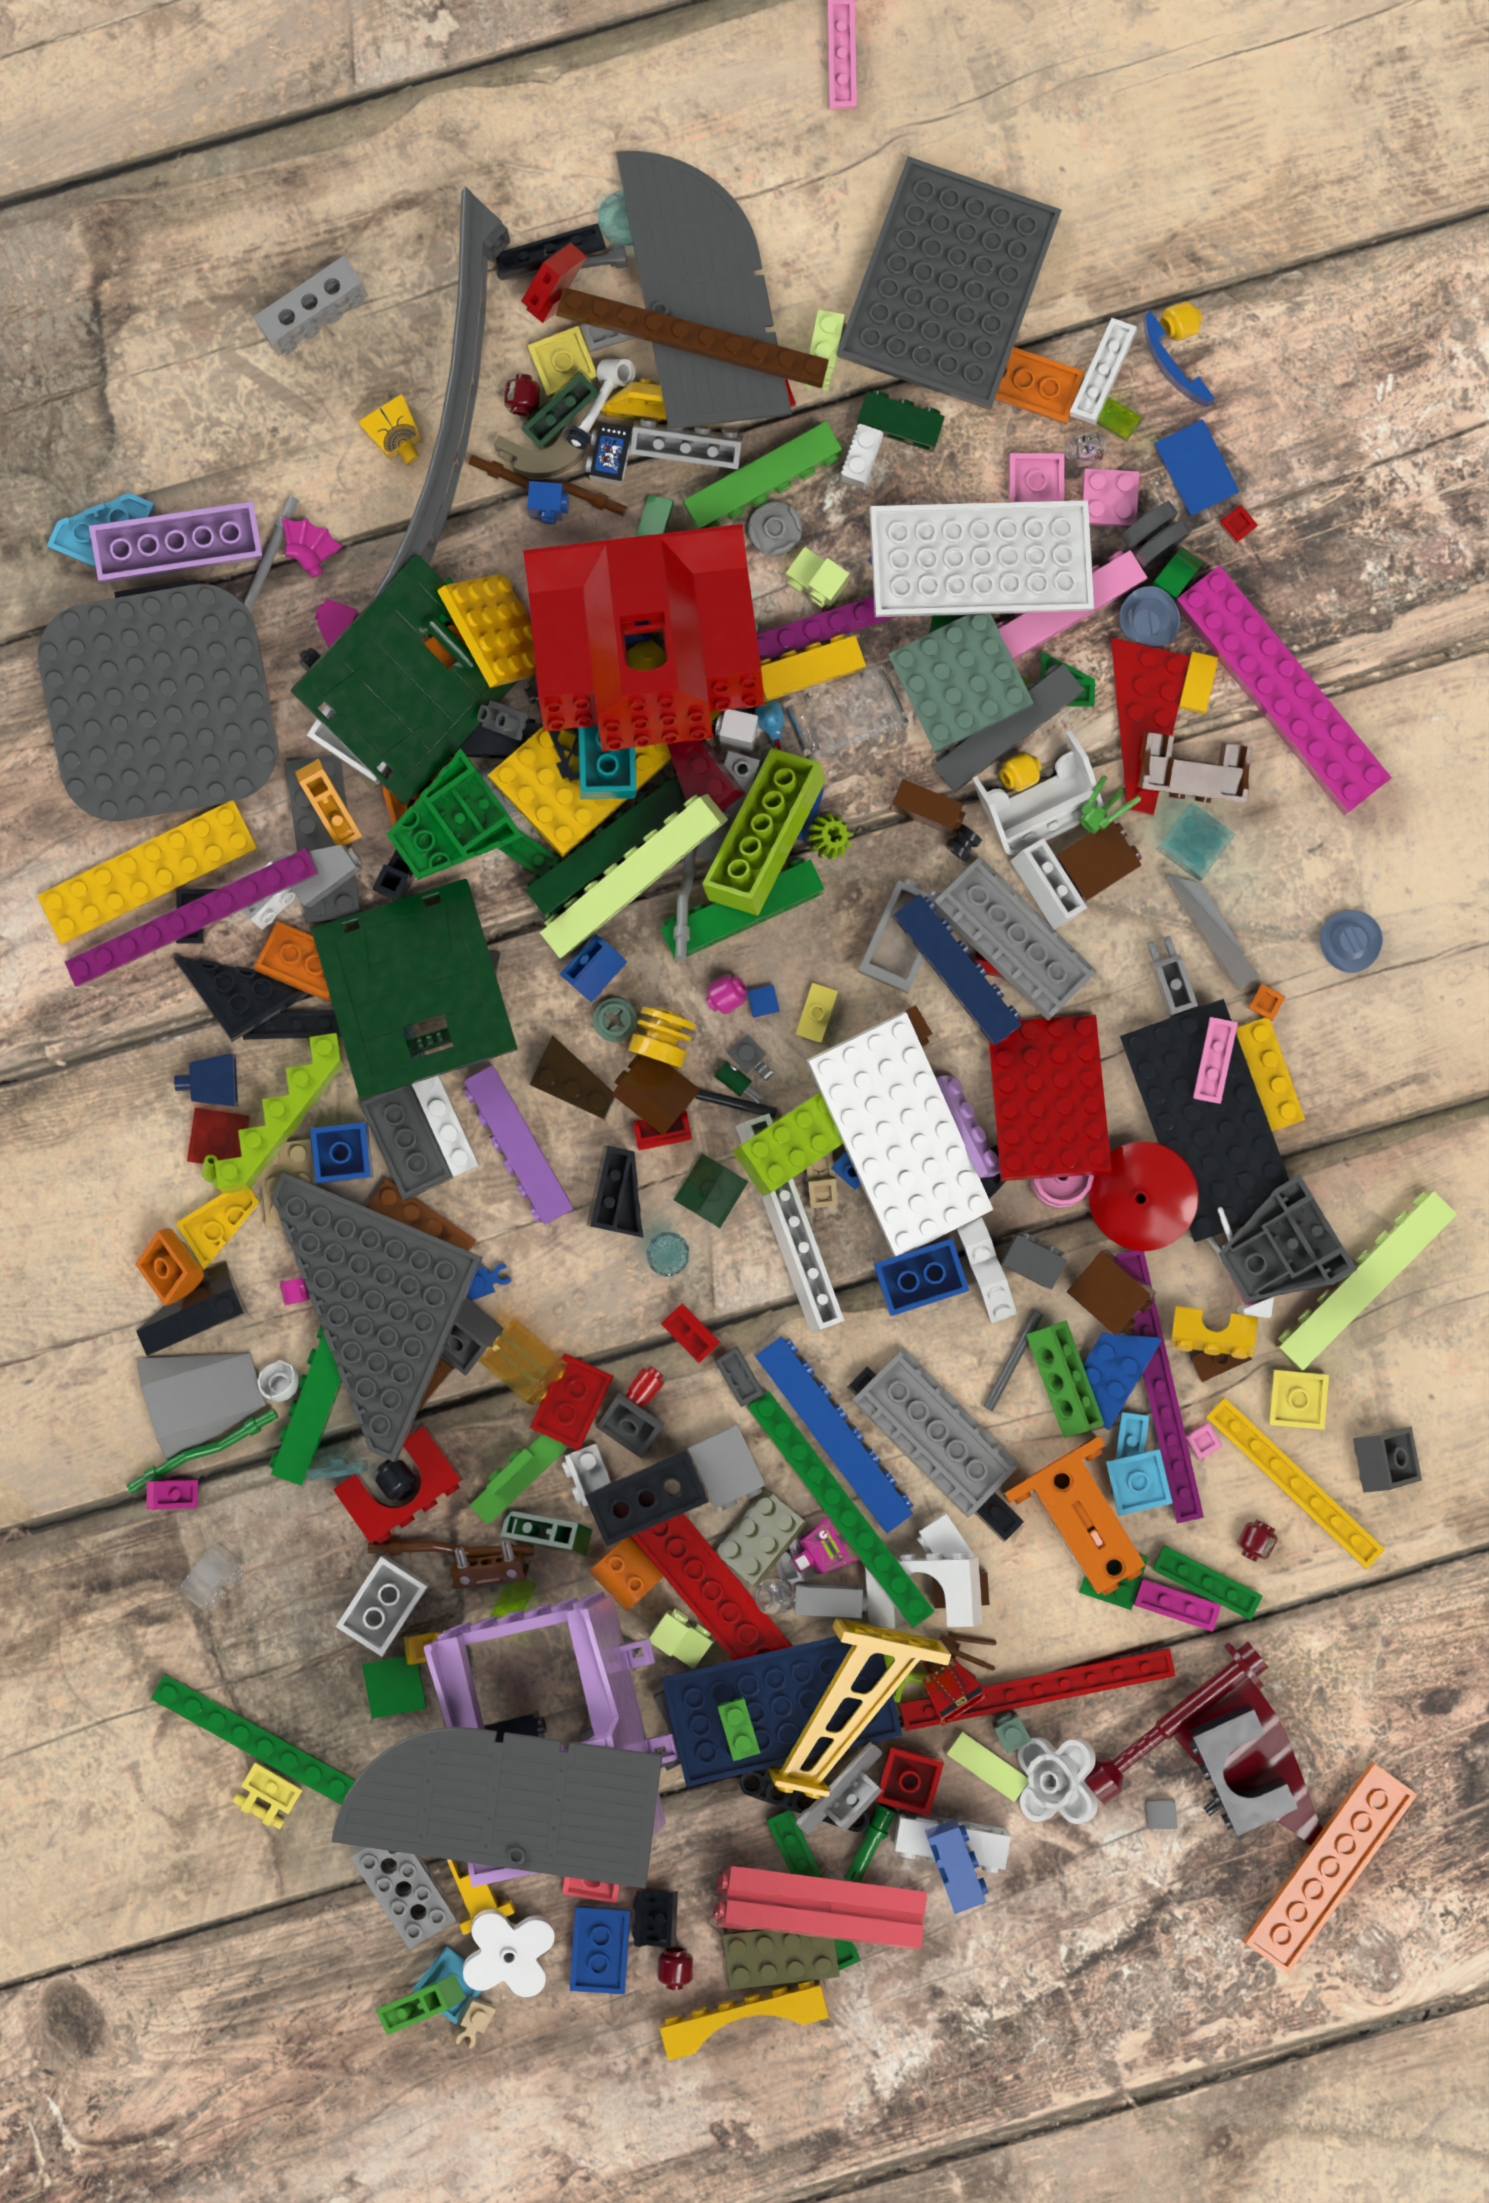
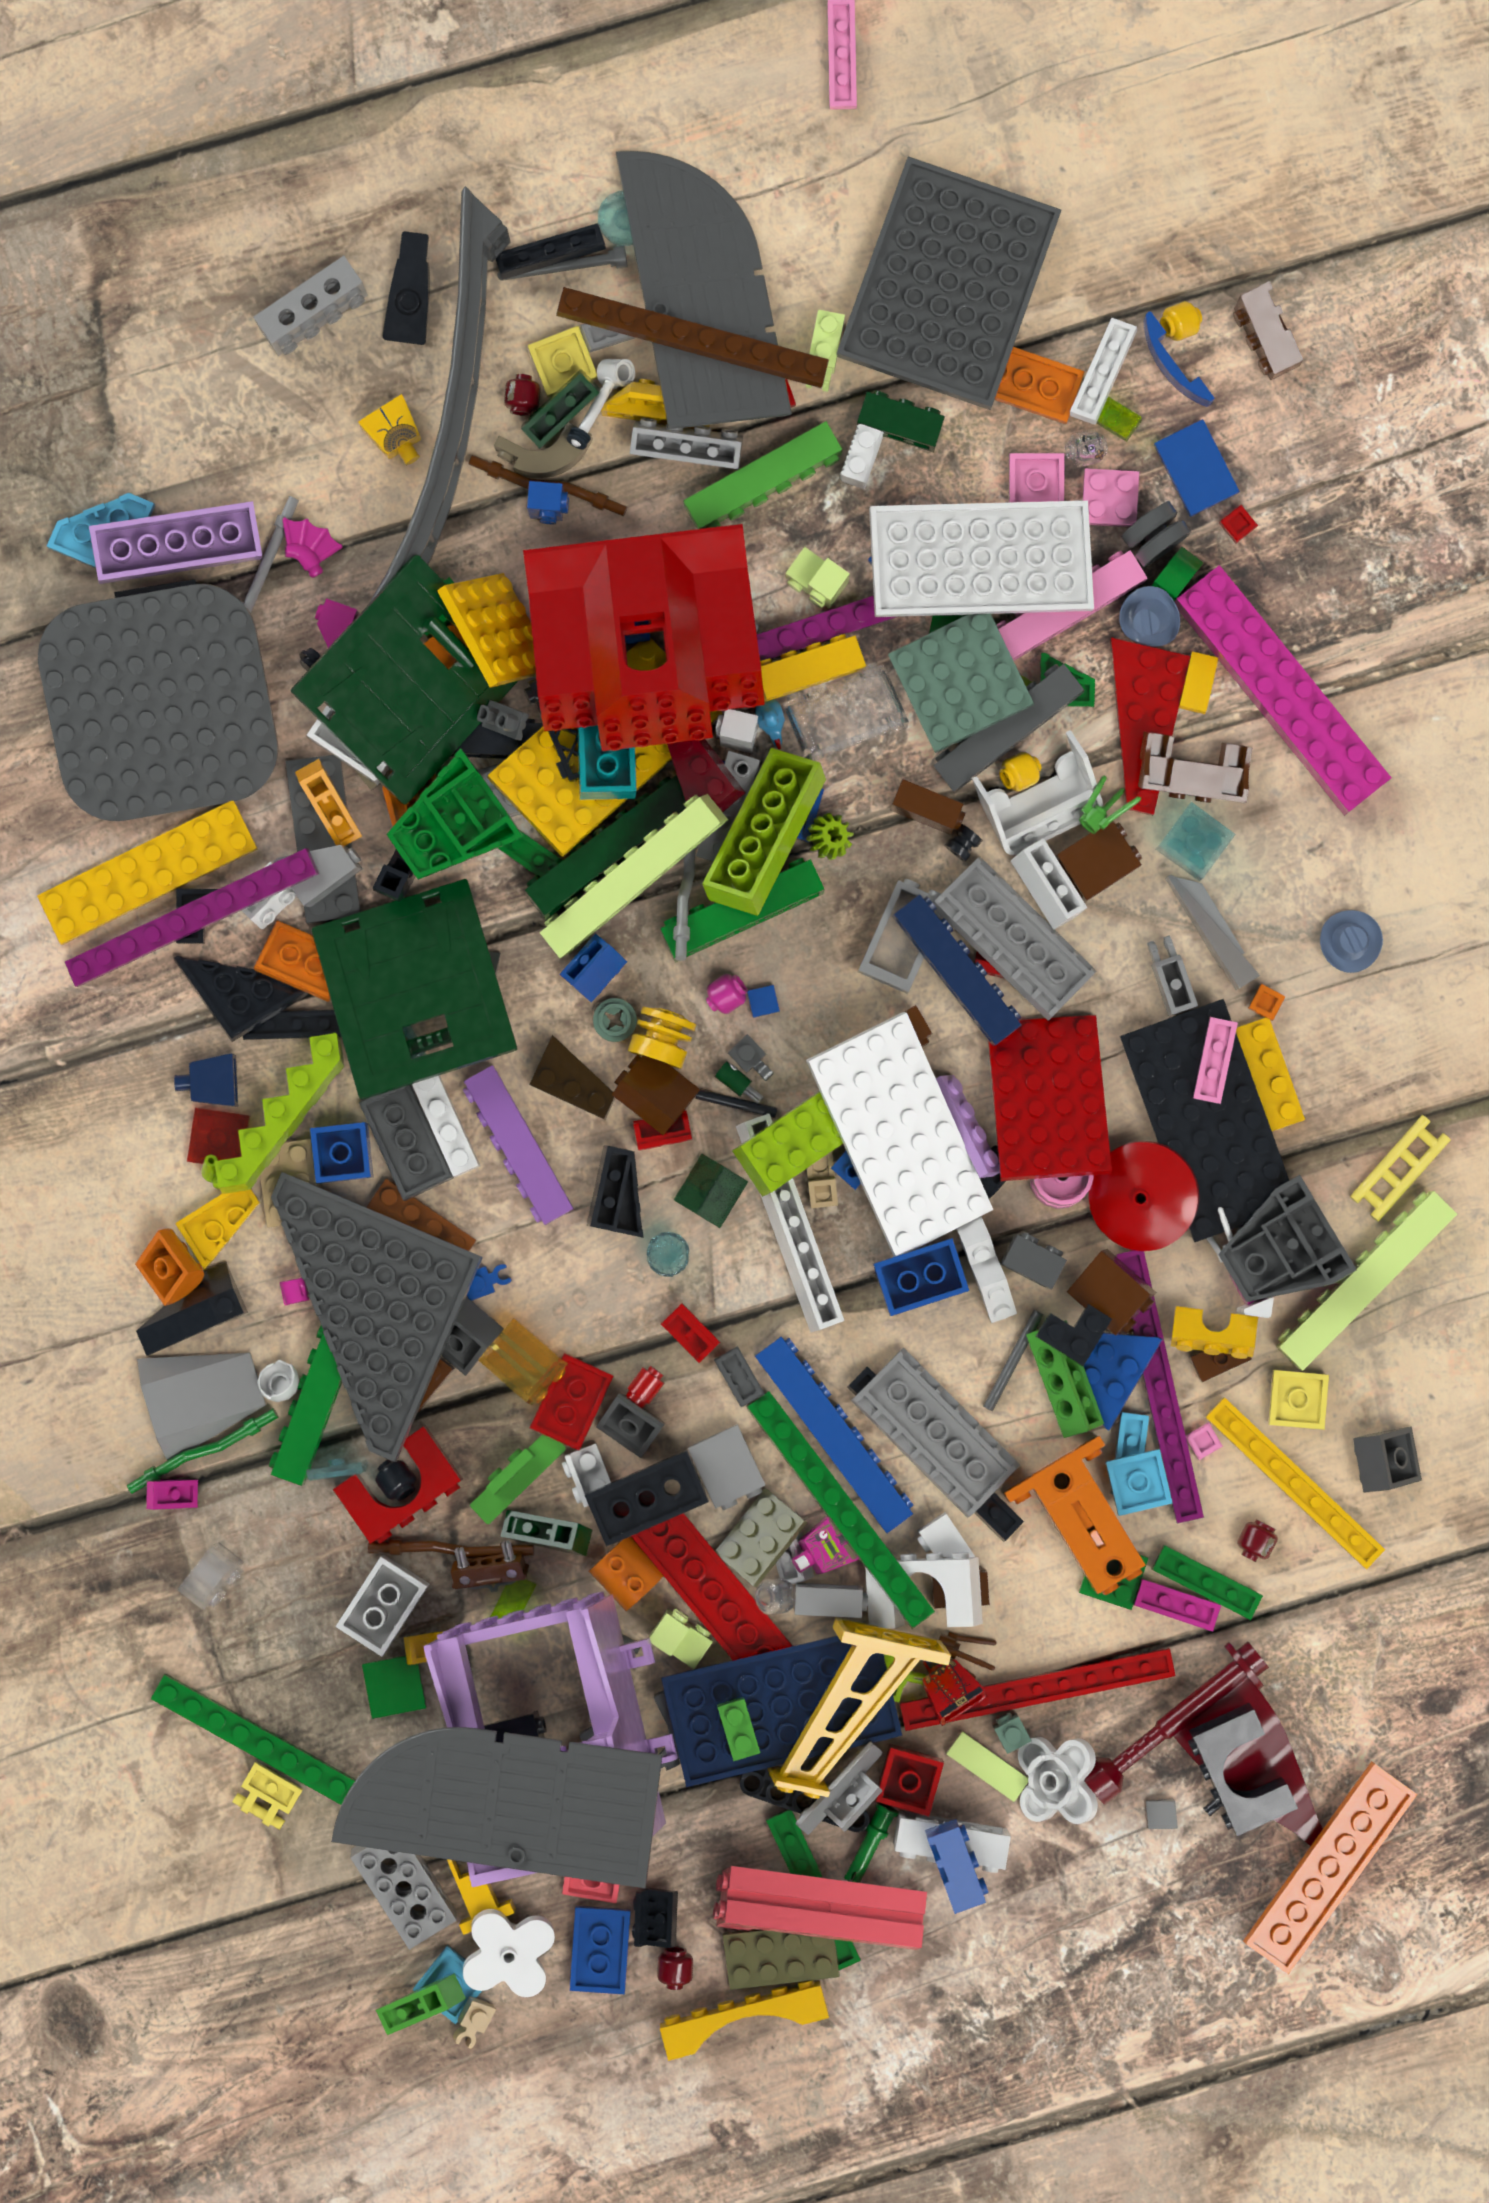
(409, 292): none -> black piece
(547, 286): red piece -> none
(610, 454): brick -> none
(655, 516): green slope -> none
(779, 536): light grey tile -> none
(816, 1013): light yellow plate -> none
(1075, 1341): none -> black plate
(1267, 332): none -> wedge
(1400, 1185): none -> light yellow bar

